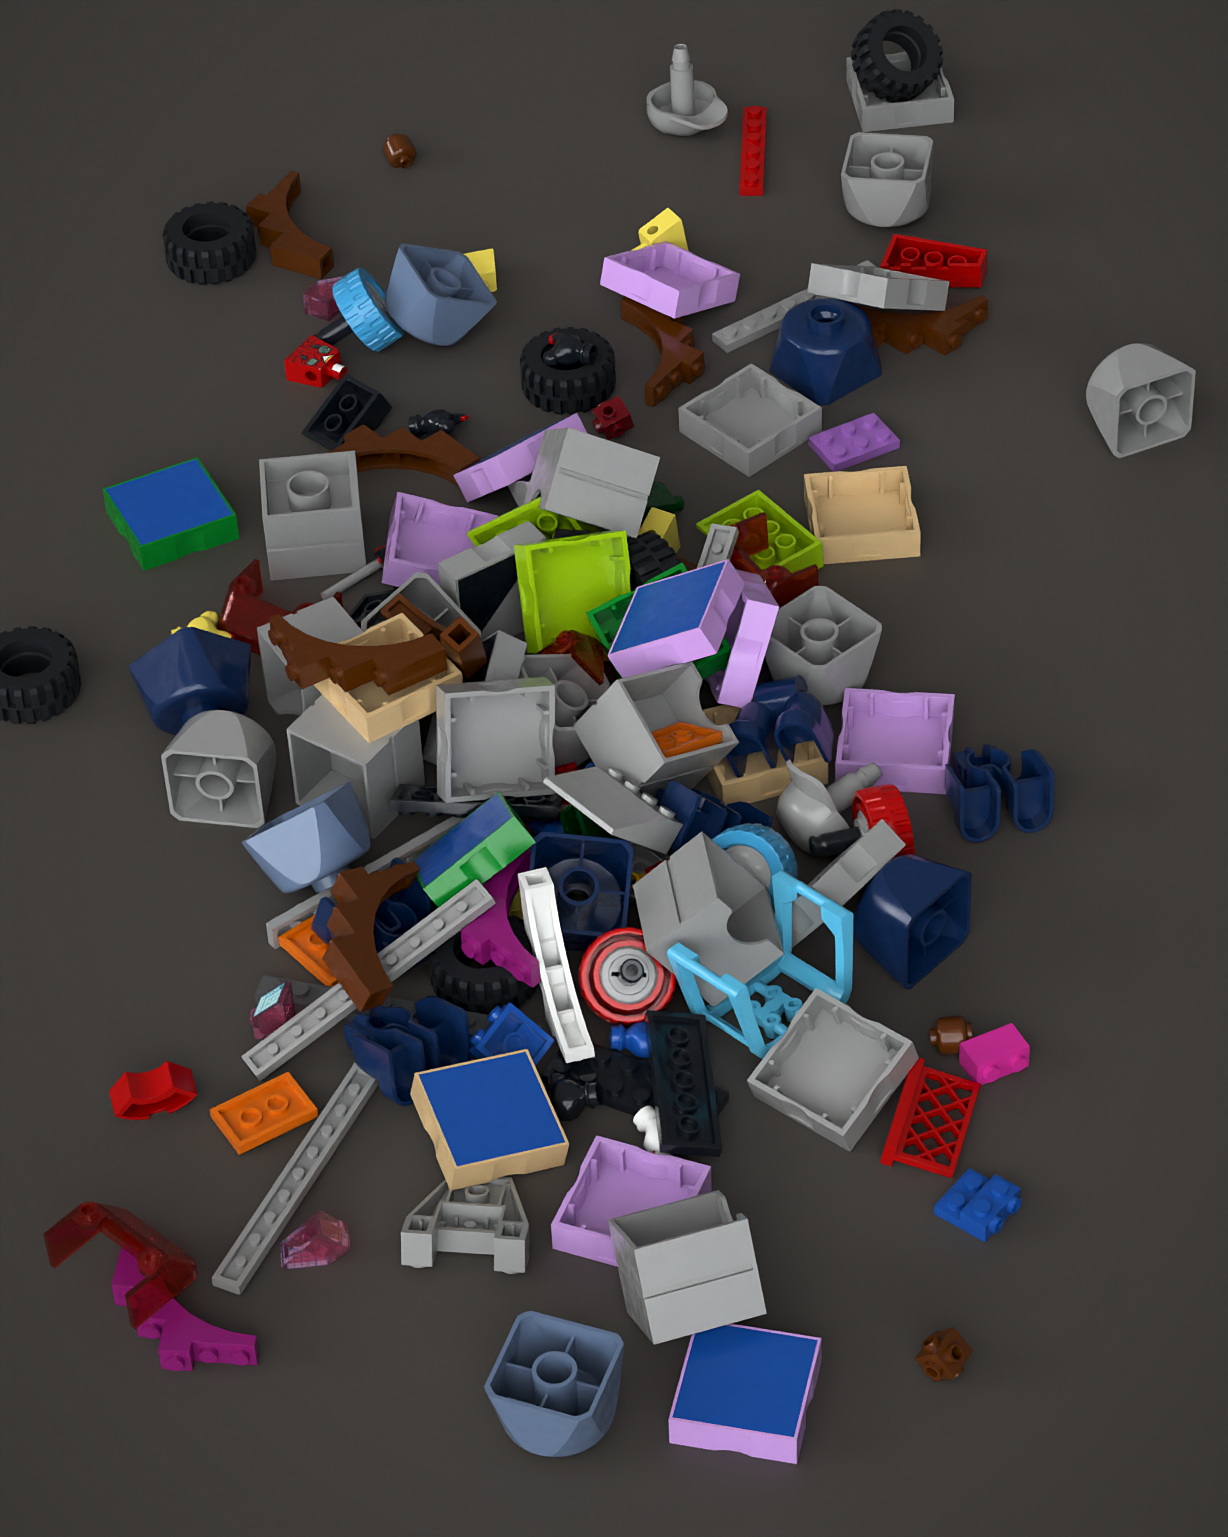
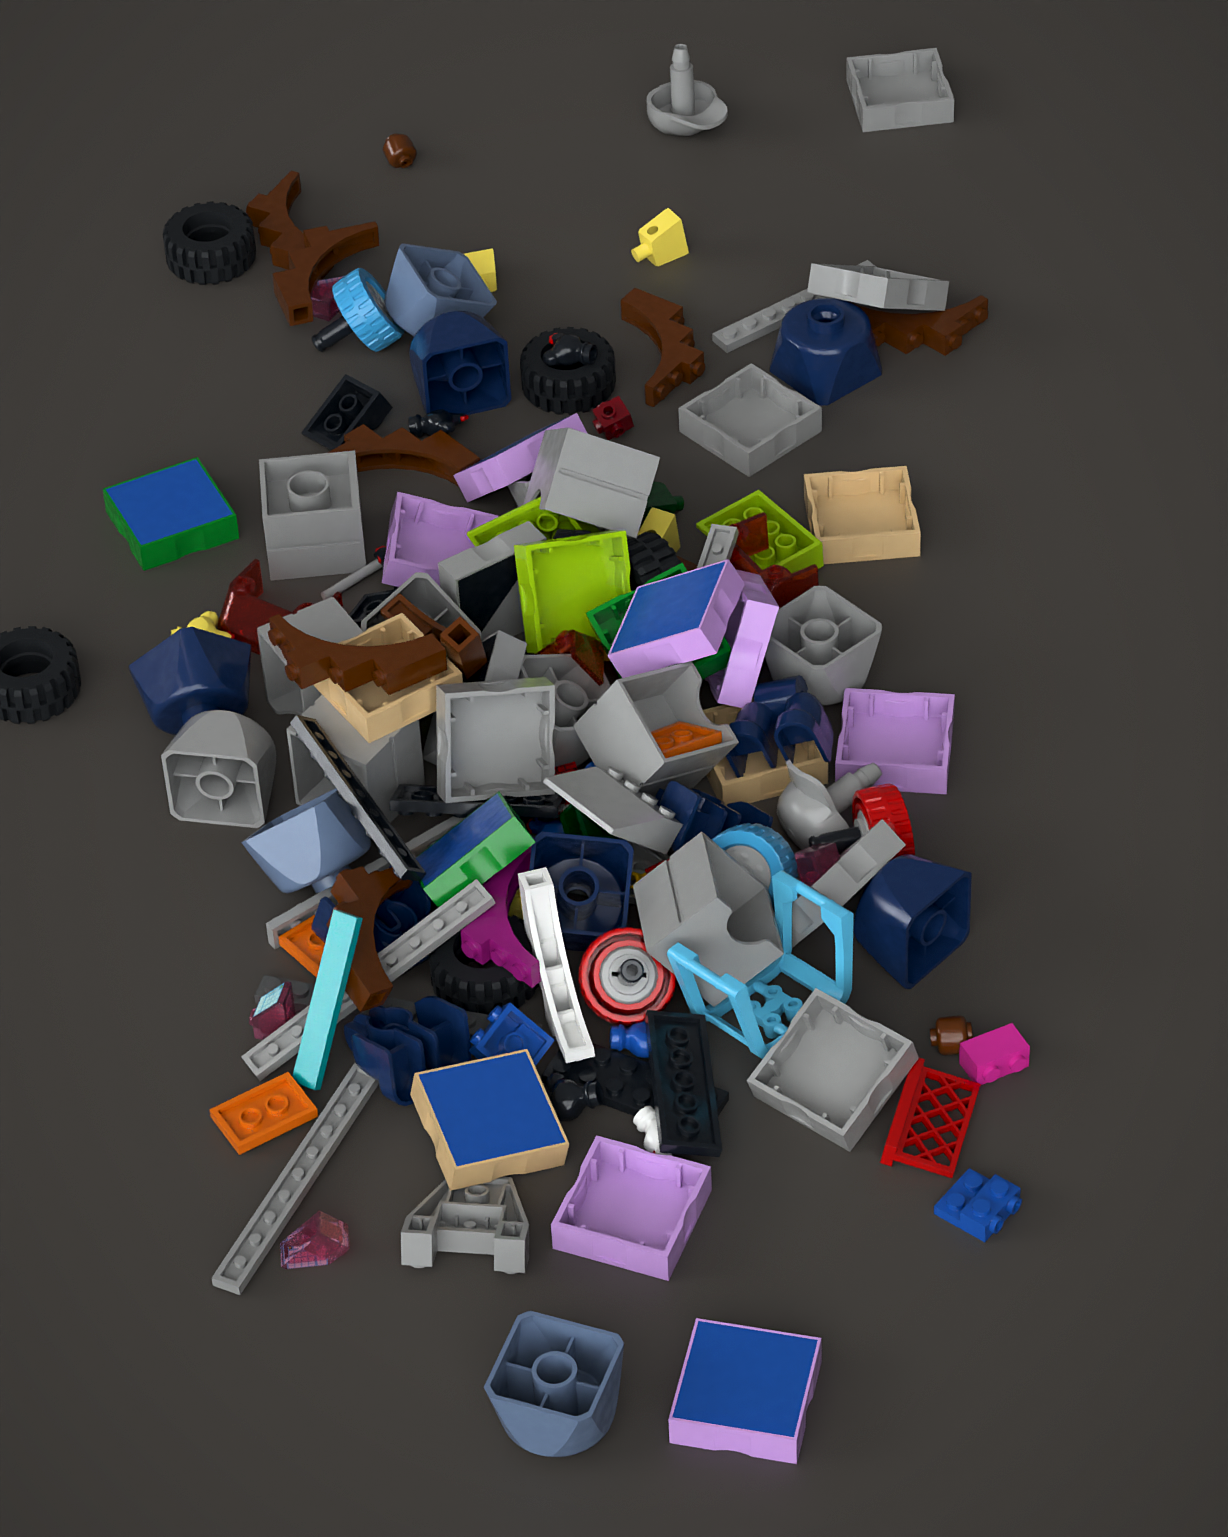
(152, 1091): red brick -> none
(158, 1259): clear red windscreen -> none
(181, 1333): magenta arch -> none
(307, 265): none -> reddish brown arch
(314, 363): red torso -> none
(327, 999): none -> tile
(357, 797): none -> black plate
(460, 364): none -> dark blue piece
(669, 279): lavender tile -> none
(686, 1267): light grey piece -> none
(753, 151): red plate -> none
(816, 861): none -> clear pink slope
(853, 442): medium lavender plate -> none
(887, 178): light grey piece -> none
(914, 38): black tyre -> none
(939, 260): red wedge -> none
(943, 1354): reddish brown brick -> none
(977, 787): dark blue piece -> none
(1141, 398): light grey piece -> none

